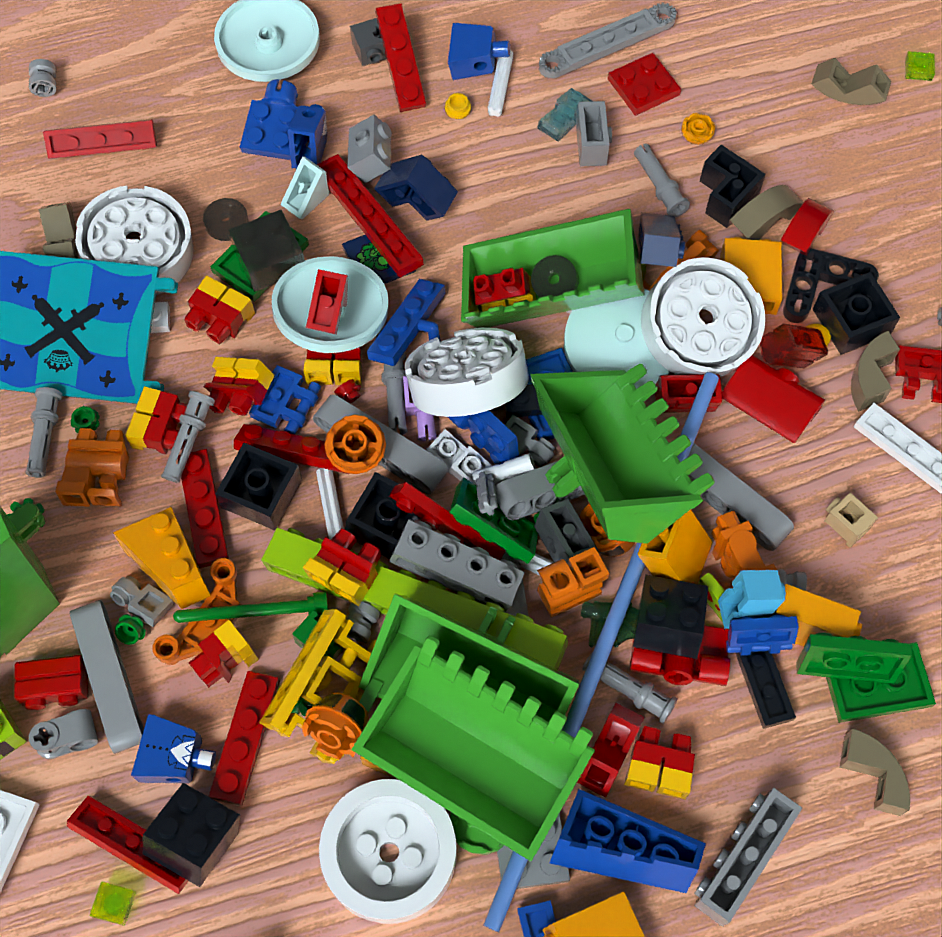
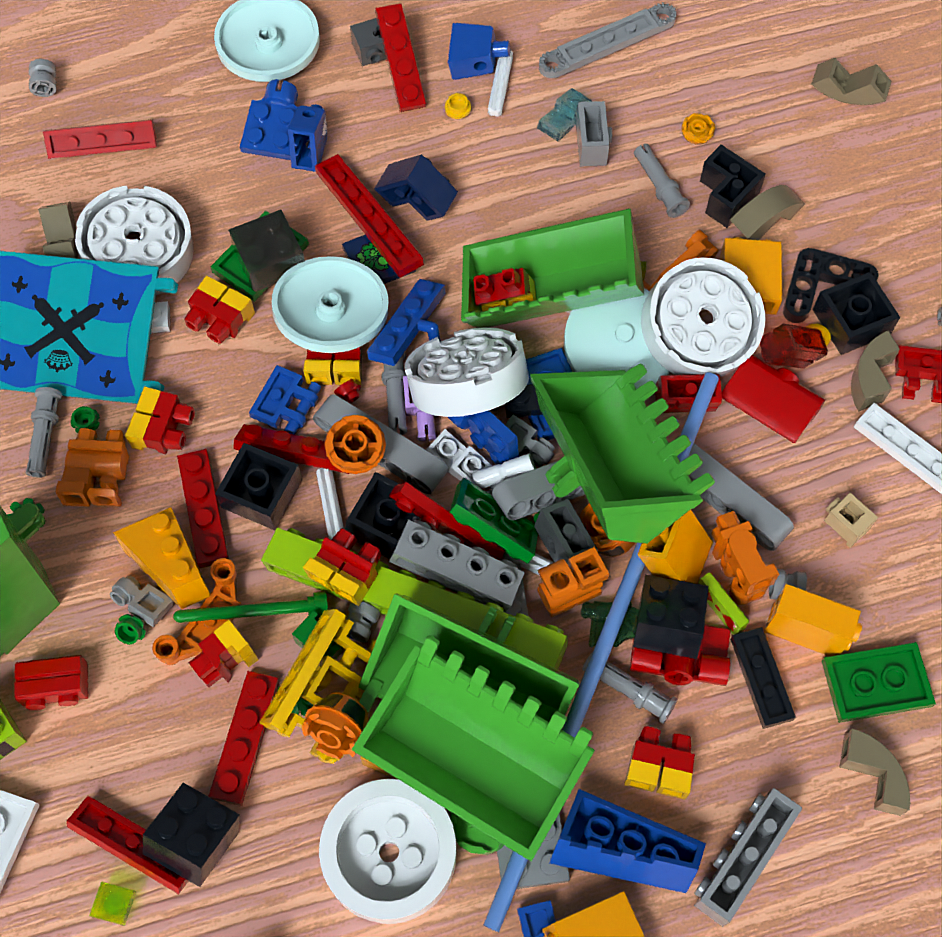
(69, 734): light grey piece -> none
(107, 676): light grey beam -> none
(170, 753): blue torso -> none
(188, 420): light grey pin -> none
(220, 210): clear smoke piece -> none
(239, 383): hips -> none
(306, 189): light aqua slope -> none
(327, 301): red slope -> none
(369, 148): light grey brick -> none
(486, 493): light grey axle -> none
(552, 266): clear smoke piece -> none
(611, 749): red brick -> none
(644, 84): red plate -> none
(660, 240): dark blue brick -> none
(753, 595): medium azure brick -> none
(762, 634): blue plate -> none
(806, 226): red brick -> none
(853, 658): green plate -> none
(920, 66): clear neon green plate -> none

